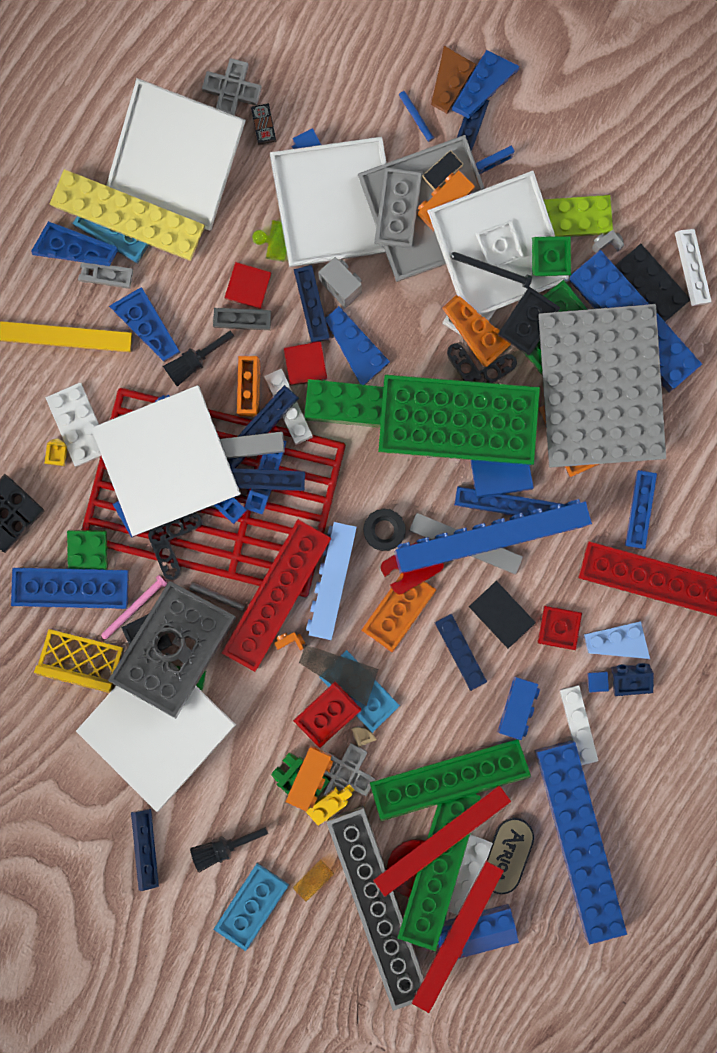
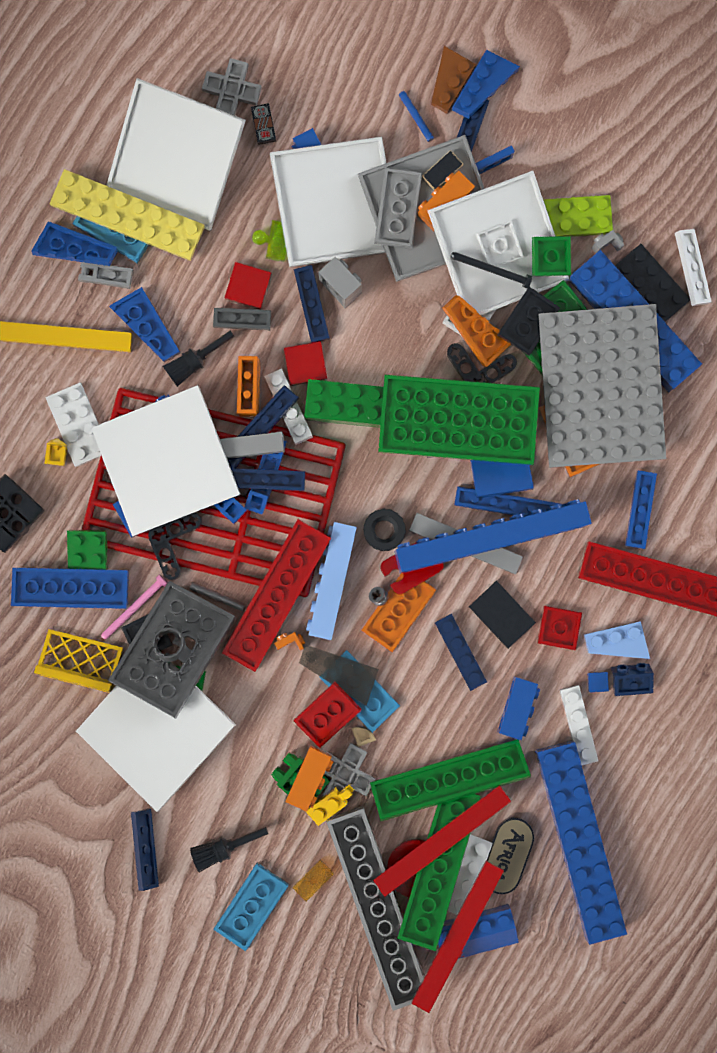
(358, 349): blue wing -> none
(380, 600): none -> flat silver bush

